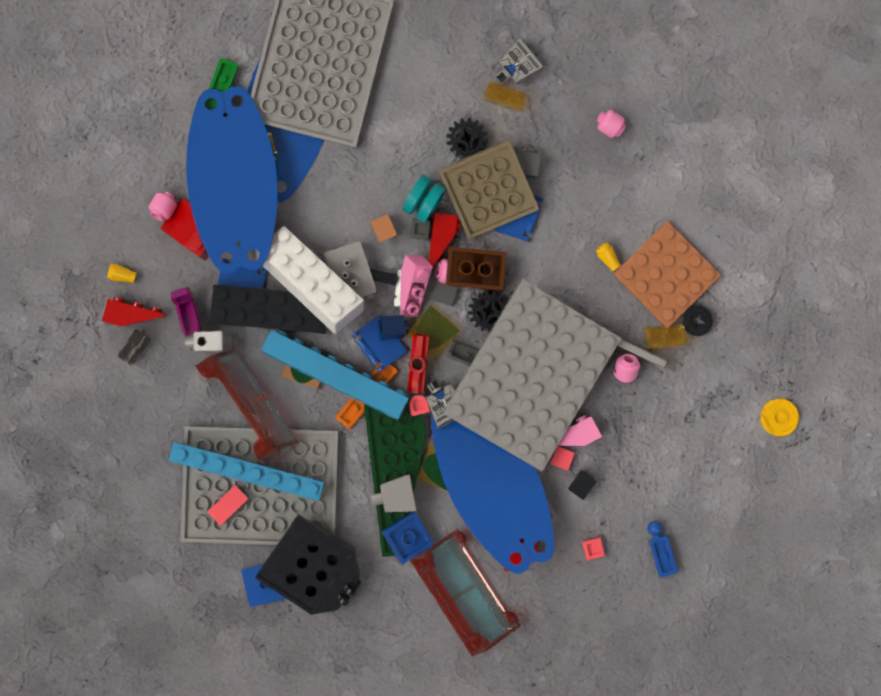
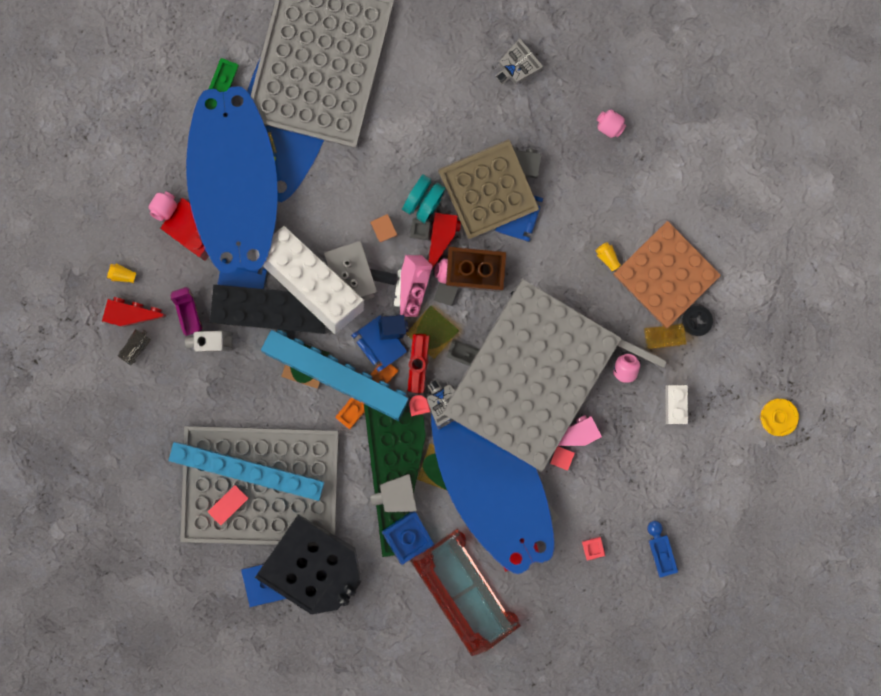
(273, 433): windscreen -> none
(458, 140): black gear -> none
(479, 308): black gear -> none
(504, 97): clear yellow hinge -> none
(582, 484): black panel -> none
(676, 404): none -> white brick

